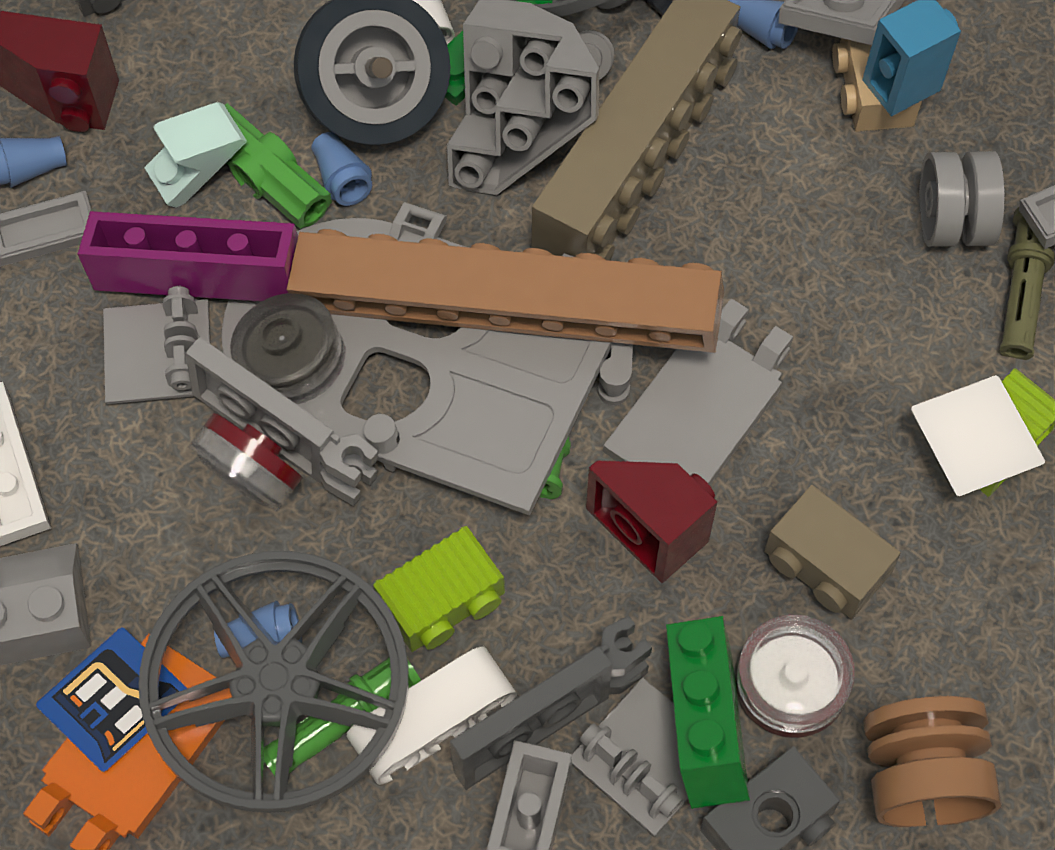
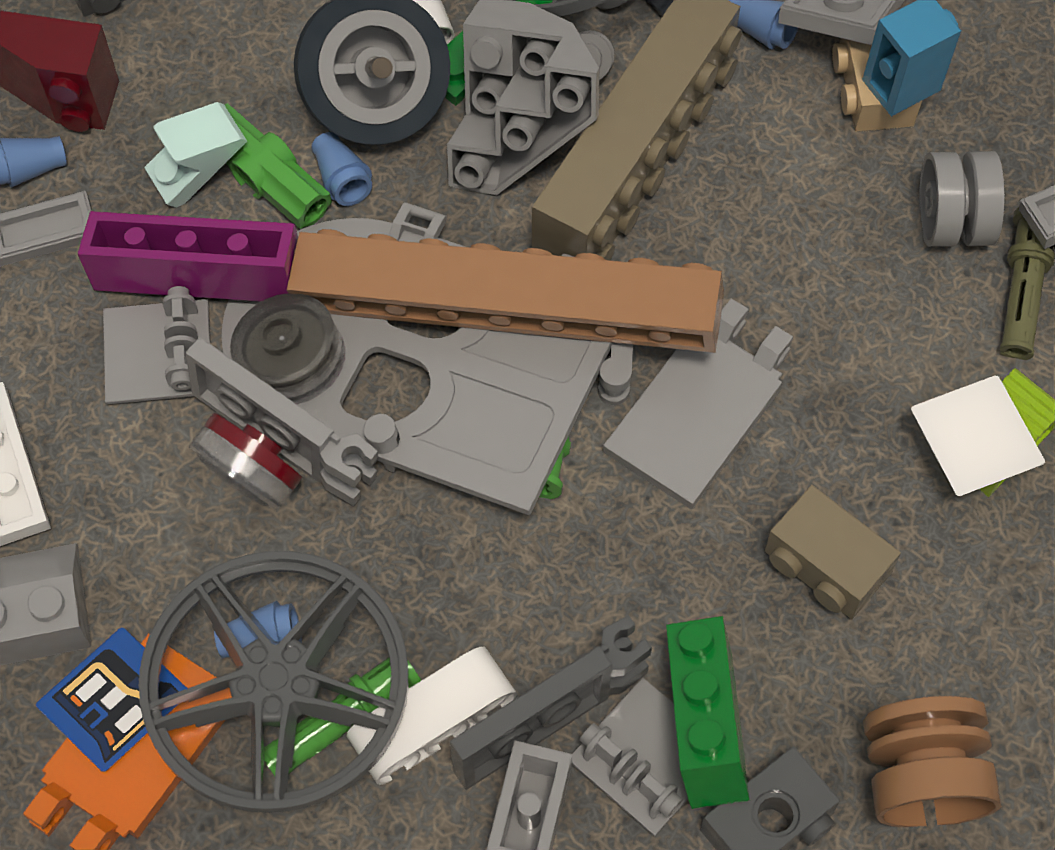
(442, 589): lime brick -> none
(652, 511): dark red slope -> none
(794, 676): clear piece -> none

